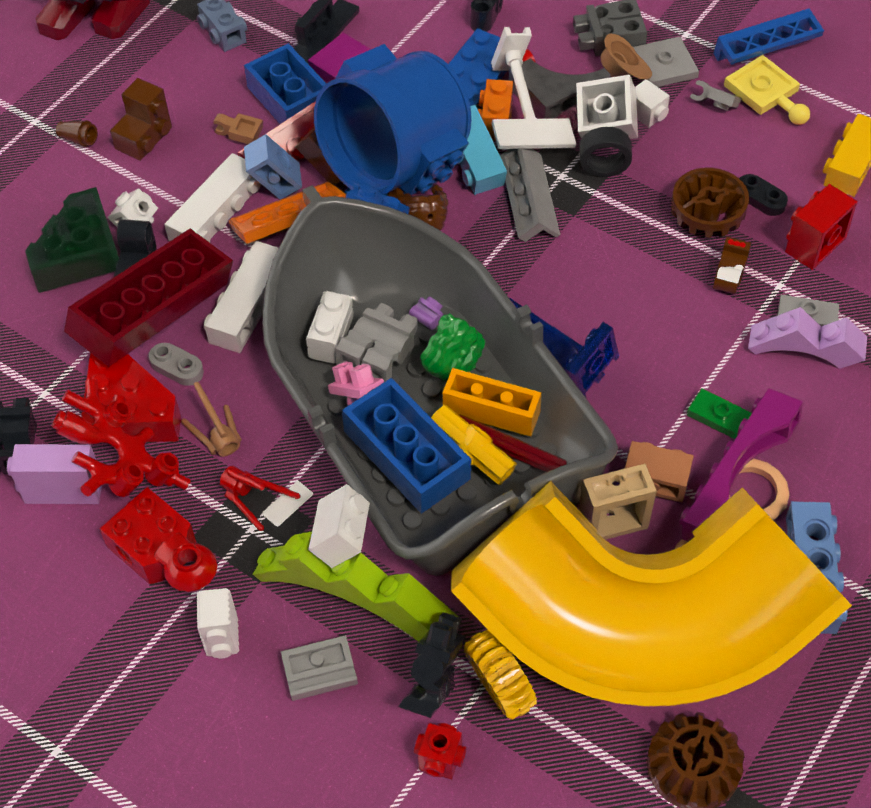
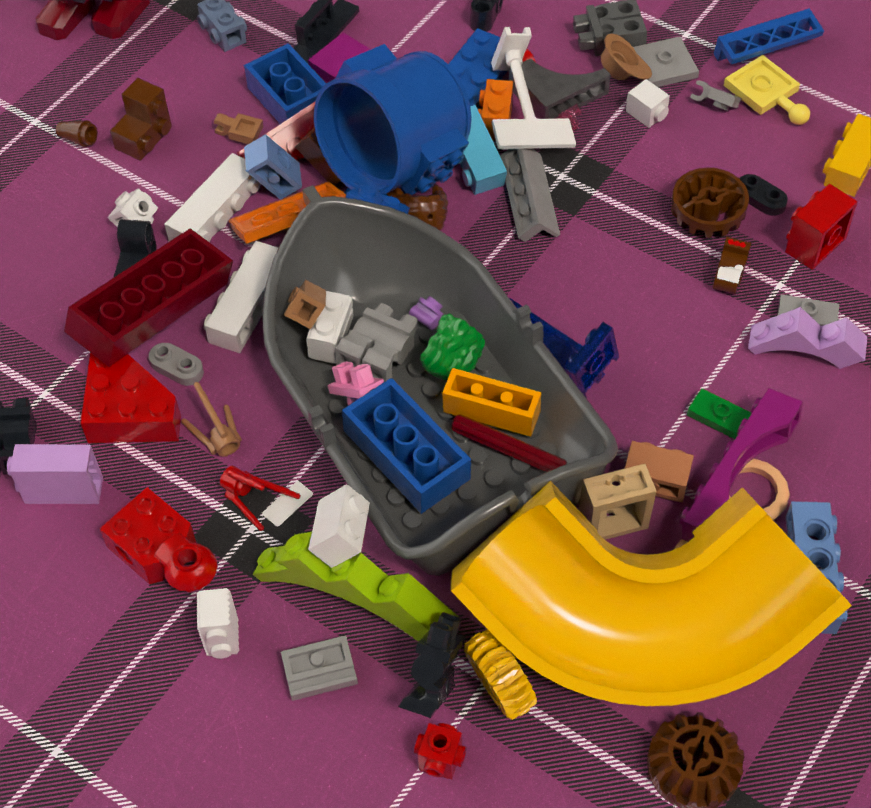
(73, 244): clear green brick -> none
(133, 458): red plant -> none
(306, 304): none -> medium nougat brick
(475, 444): yellow piece -> none
(601, 138): black tyre -> none
(607, 104): white brick -> none

